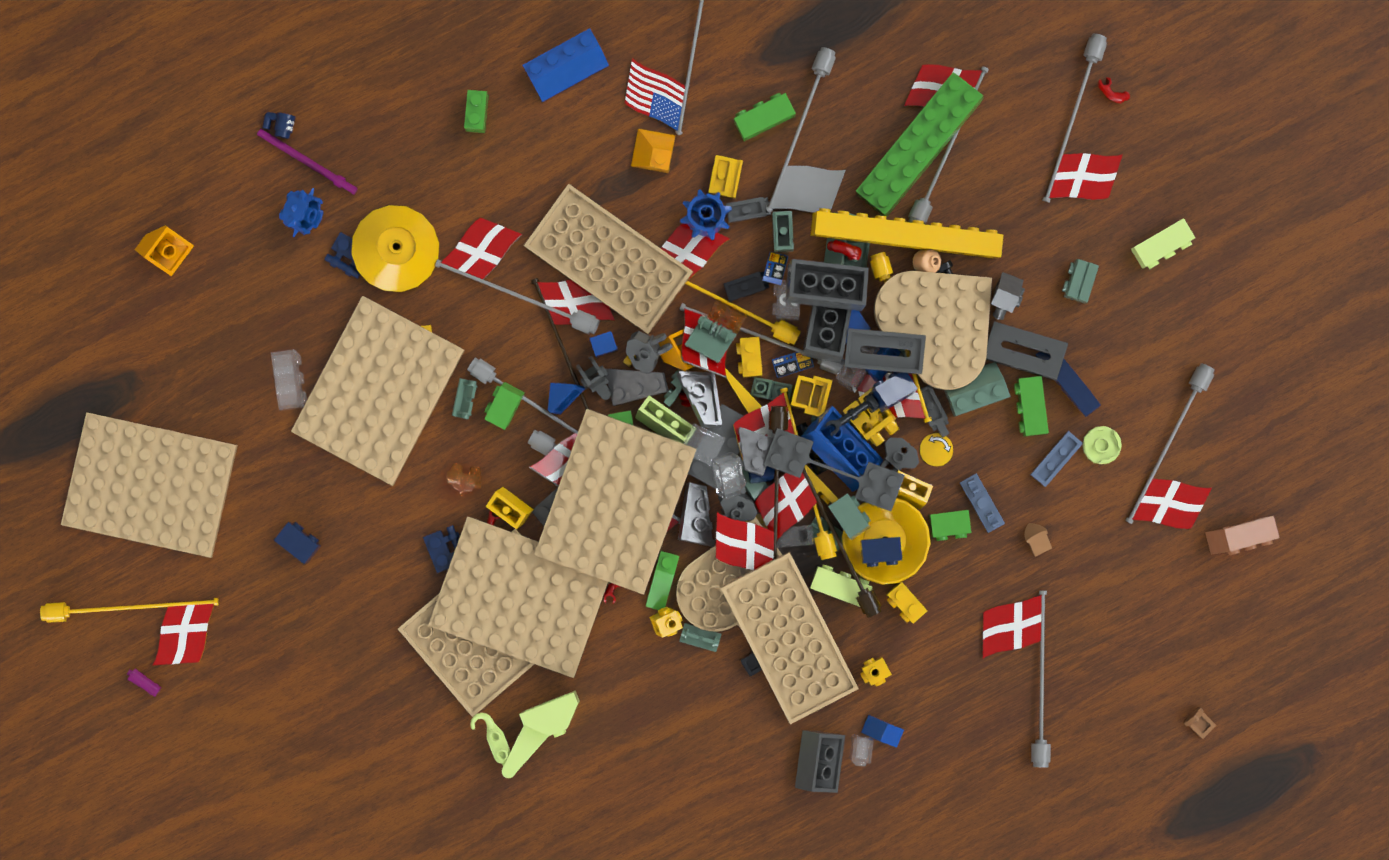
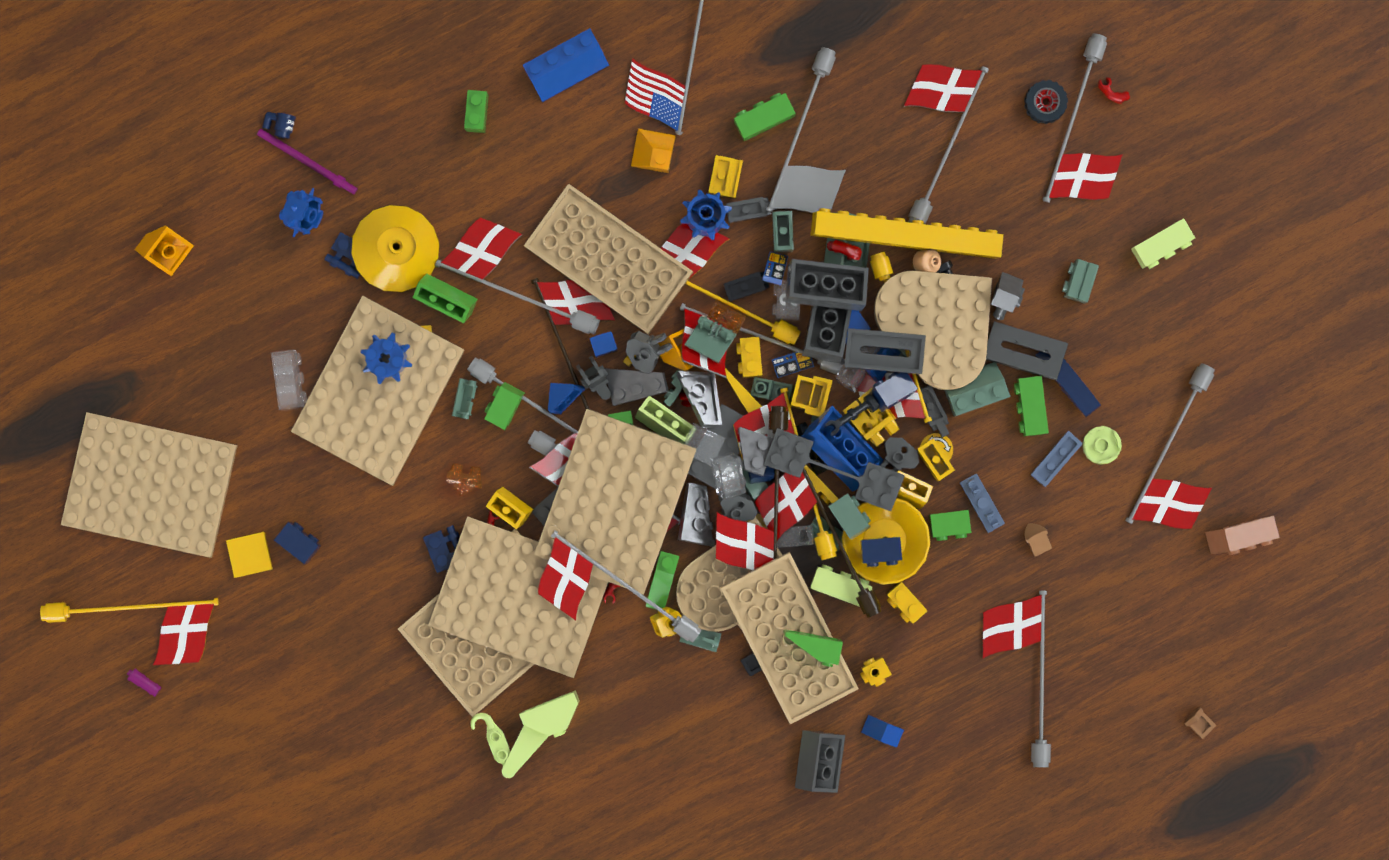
(249, 554): none -> yellow tile
(397, 359): none -> blue brick
(445, 298): none -> bright green brick
(569, 575): none -> flag
(820, 647): none -> bright green slope
(861, 750): clear brick -> none
(919, 145): bright green brick -> none
(935, 459): none -> yellow brick
(1056, 97): none -> black wheel

